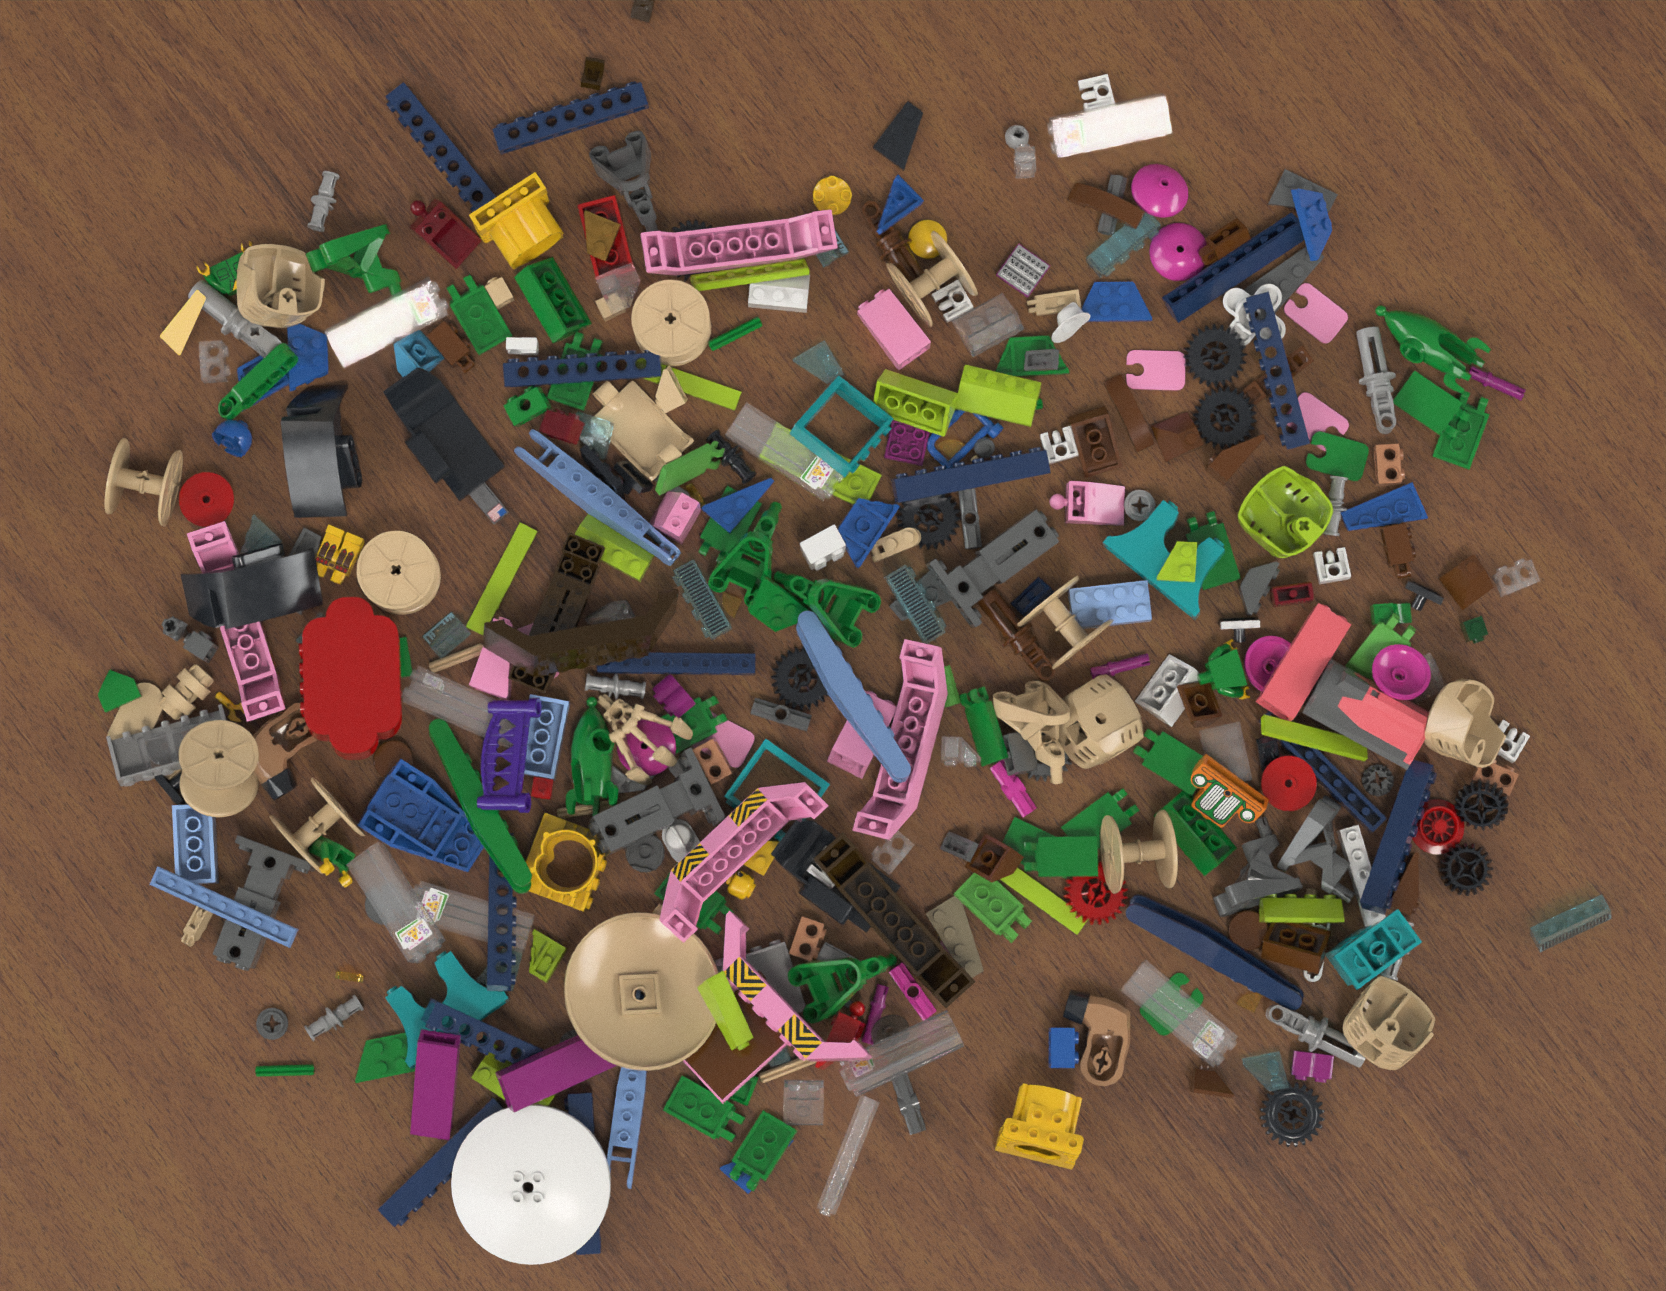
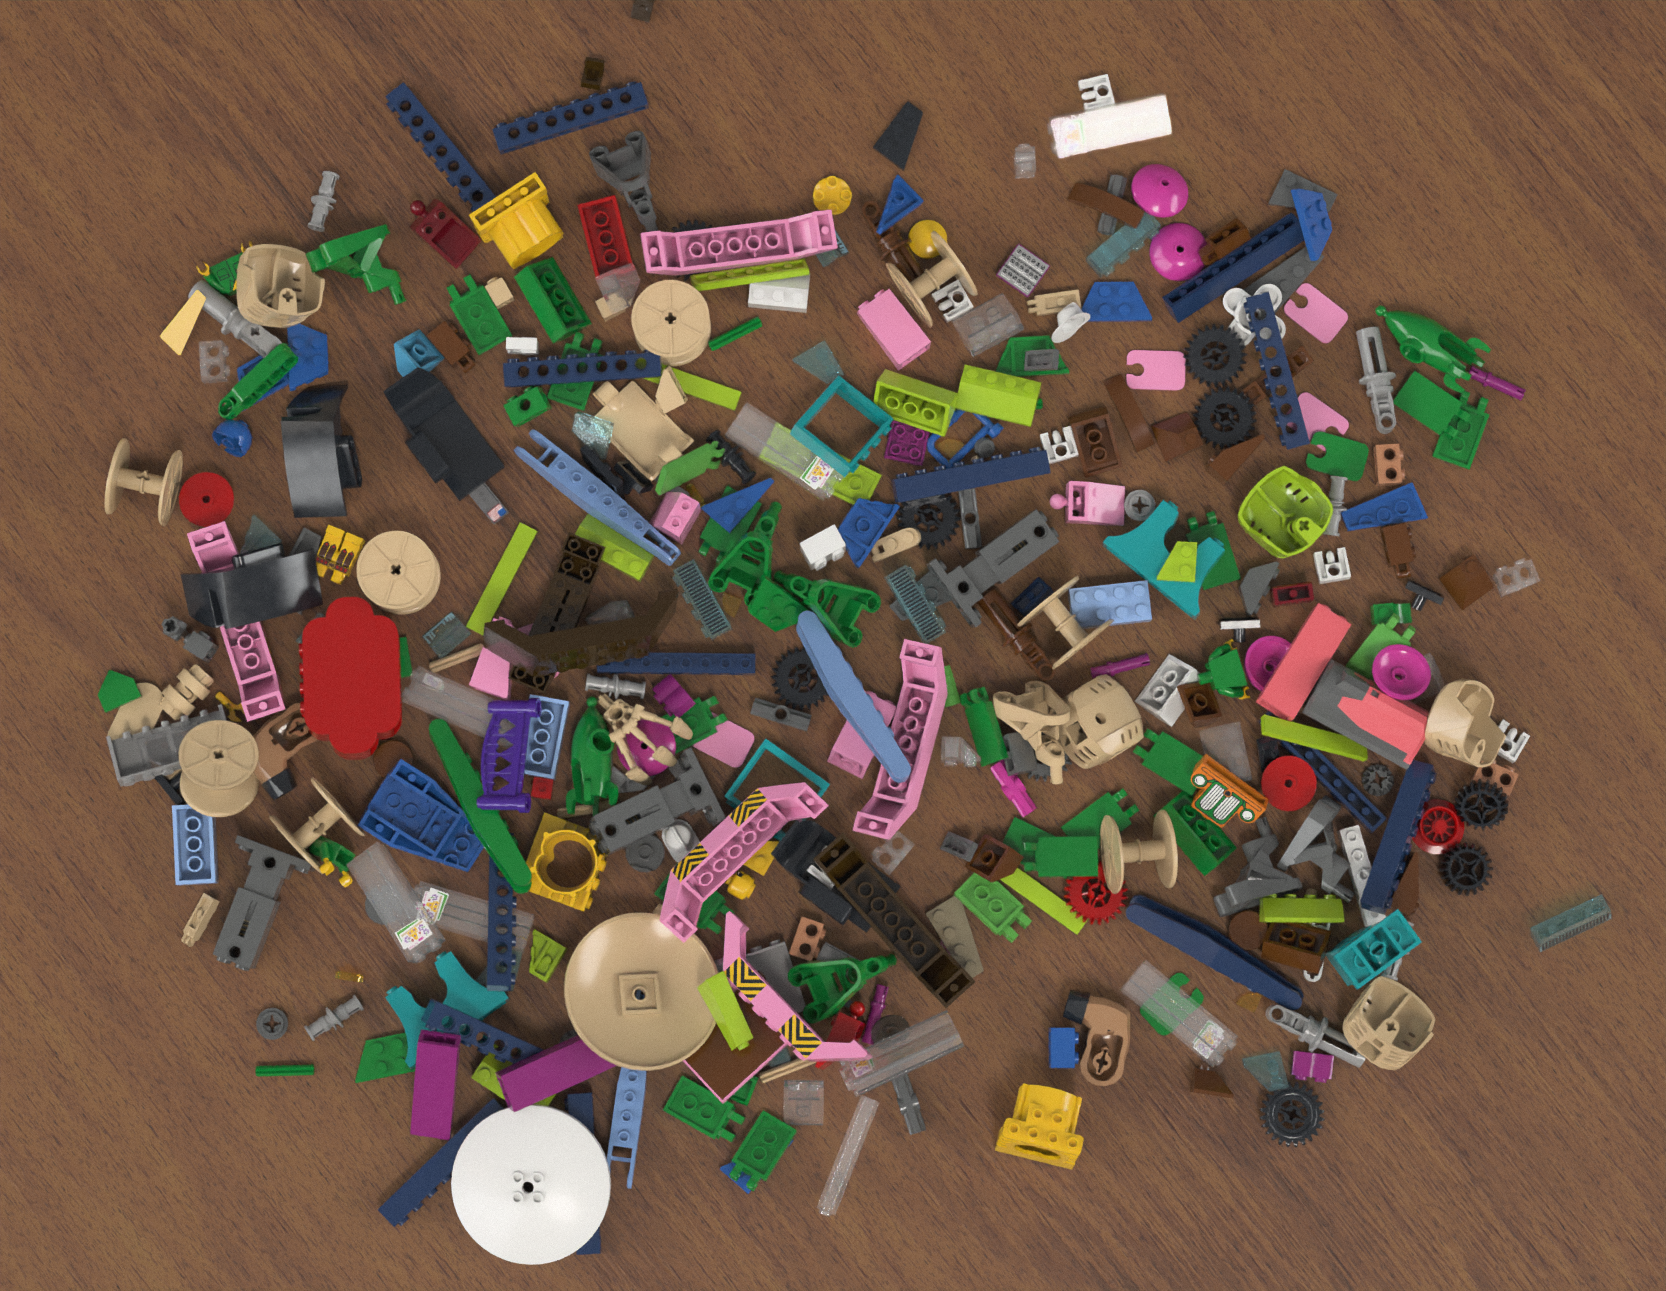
(224, 907): medium blue tile -> none
(387, 322): clear brick -> none
(561, 426): dark red brick -> none
(600, 235): pearl gold wing -> none
(717, 758): nougat brick -> none
(920, 1002): dark pink piece -> none
(1016, 135): light grey piece -> none
(1474, 630): dark green brick -> none

